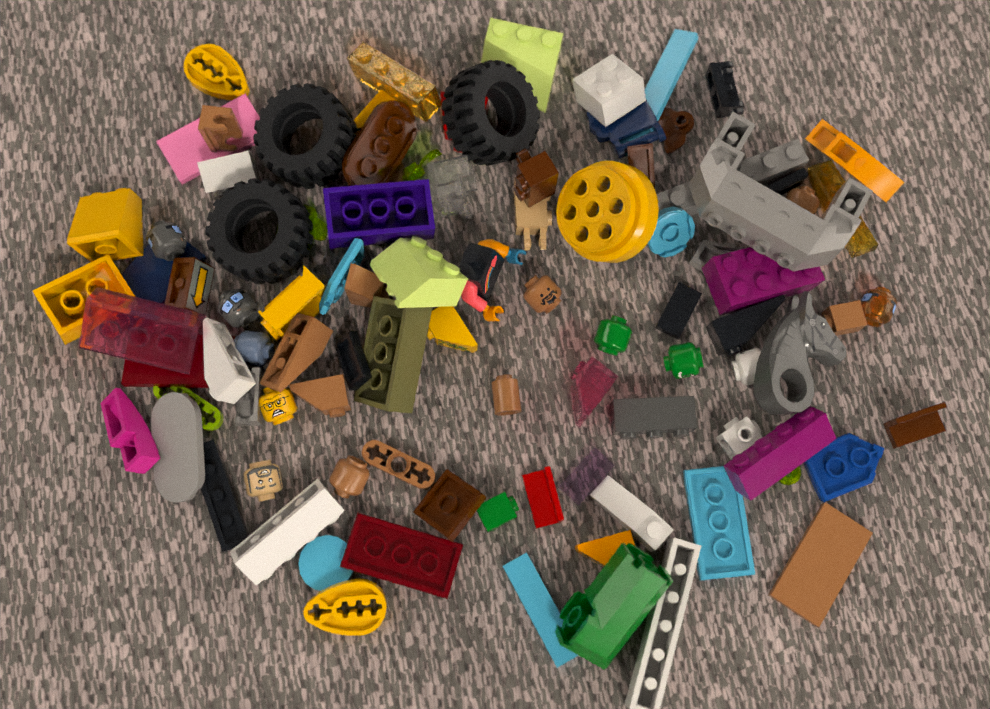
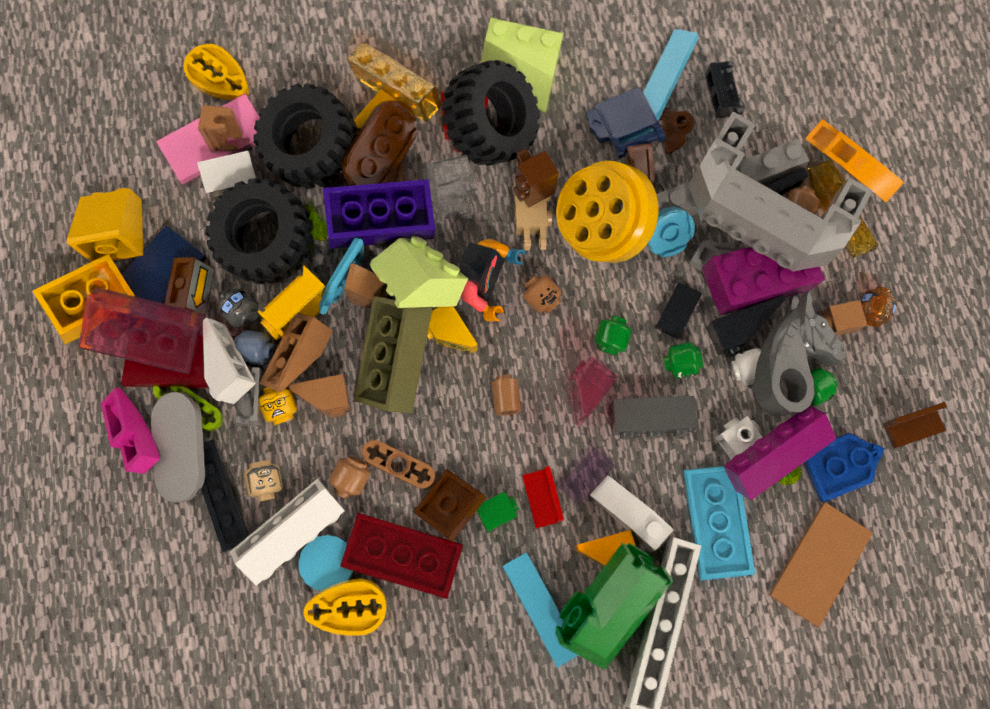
(166, 240): dark grey head -> none
(353, 360): black tile -> none
(415, 171): clear neon green plate -> none
(609, 90): white brick -> none
(824, 386): none -> green head

